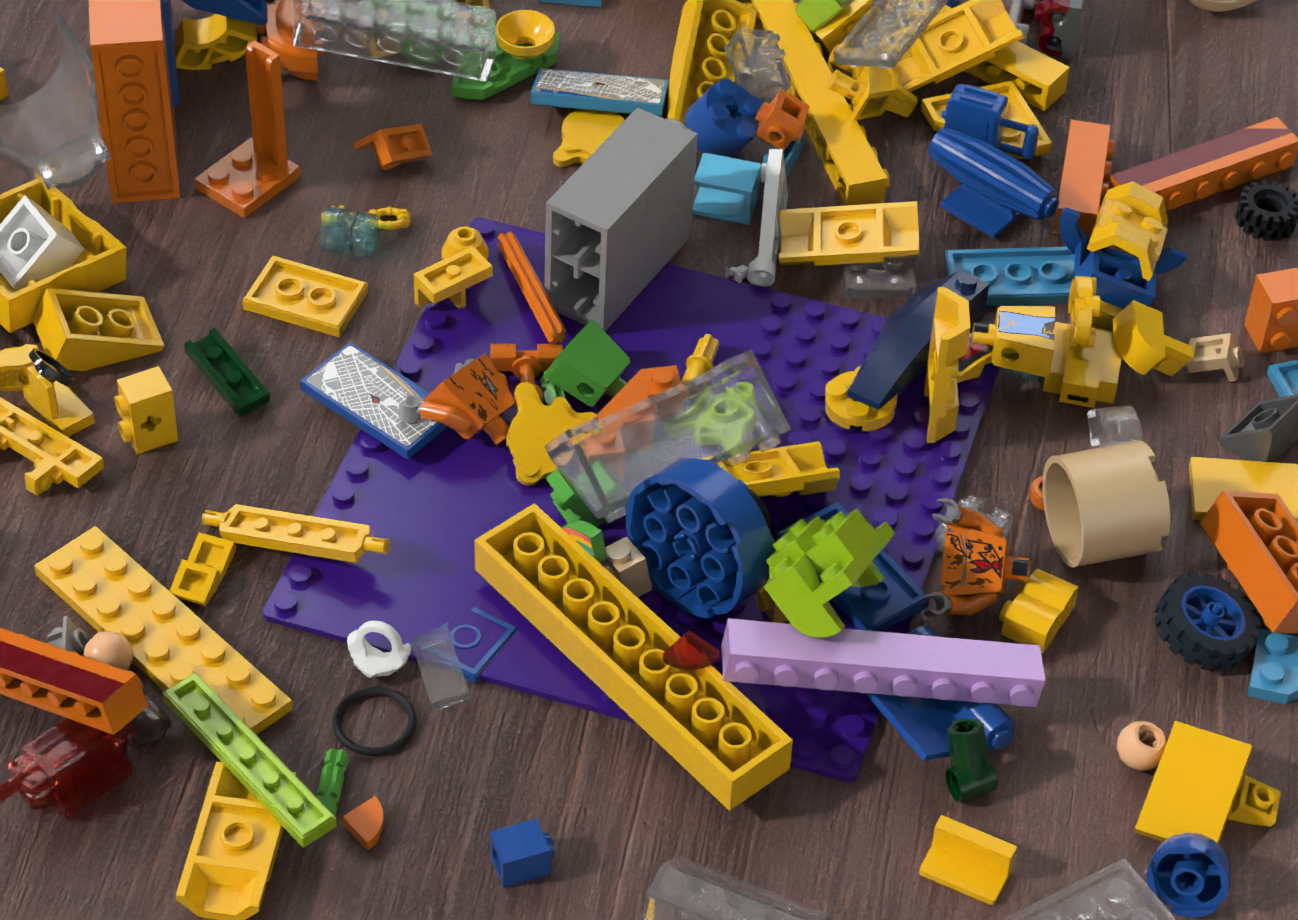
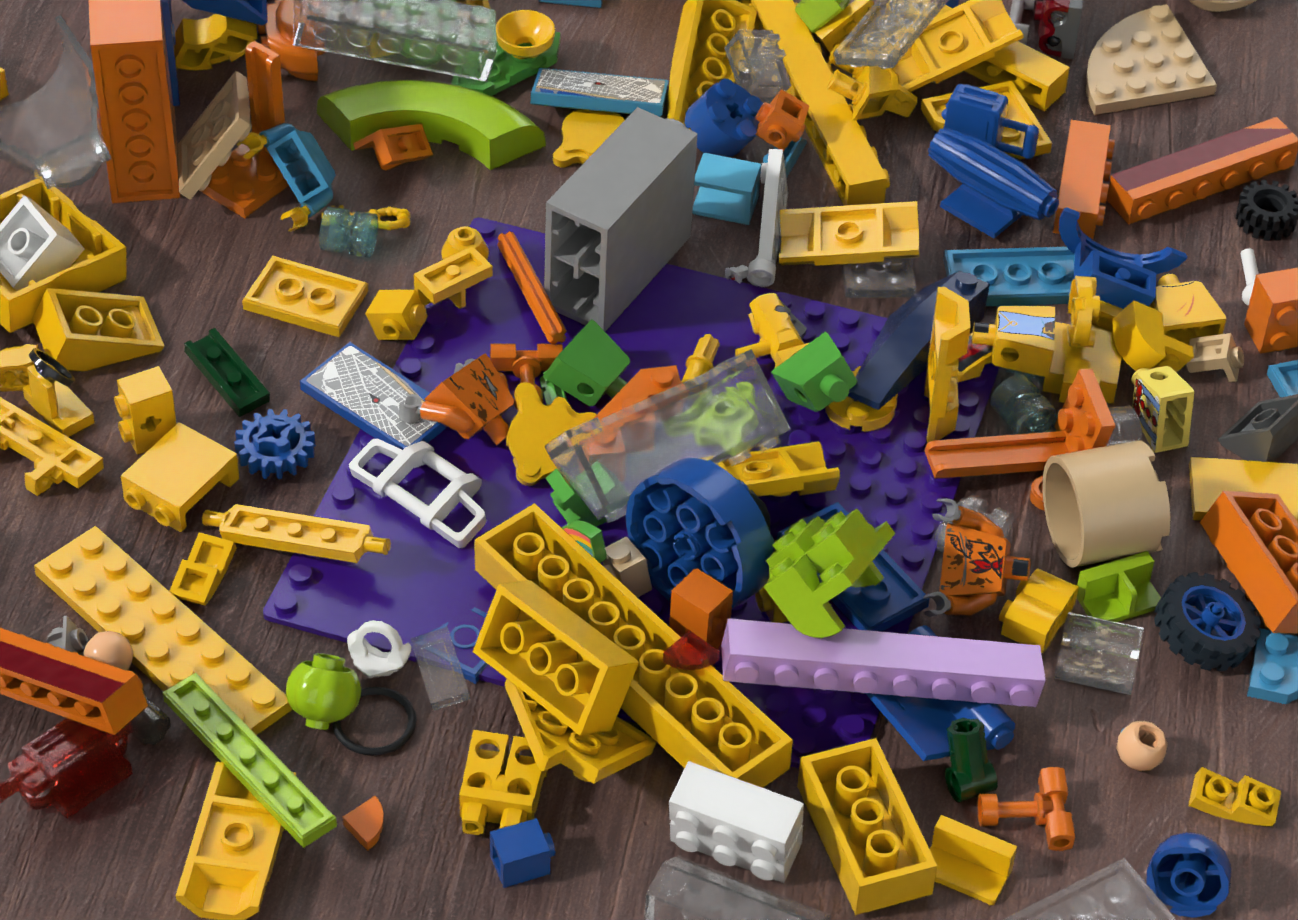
(177, 475): none -> yellow panel
(213, 136): none -> tan plate
(275, 443): none -> blue gear
(302, 166): none -> dark azure torso
(323, 690): none -> lime plant
(332, 778): bright green axle -> none
(396, 314): none -> yellow brick
(447, 112): none -> lime brick
(461, 488): none -> white bar
(490, 794): none -> yellow hips
(555, 657): none -> yellow brick
(588, 756): none -> yellow wing
(701, 606): none -> orange panel
(735, 822): none -> white piece
(778, 329): none -> yellow piece
(815, 375): none -> bright green torso
(866, 826): none -> yellow brick
(1023, 406): none -> clear light blue wheel
(1046, 809): none -> orange bar
(1080, 426): none -> orange bracket
(1099, 653): none -> clear slope
(1118, 588): none -> lime panel
(1132, 222): yellow piece -> none
(1145, 64): none -> tan plate
(1163, 407): none -> light yellow torso
(1187, 309): none -> yellow torso
(1193, 784): yellow tile -> none
(1250, 271): none -> white bar

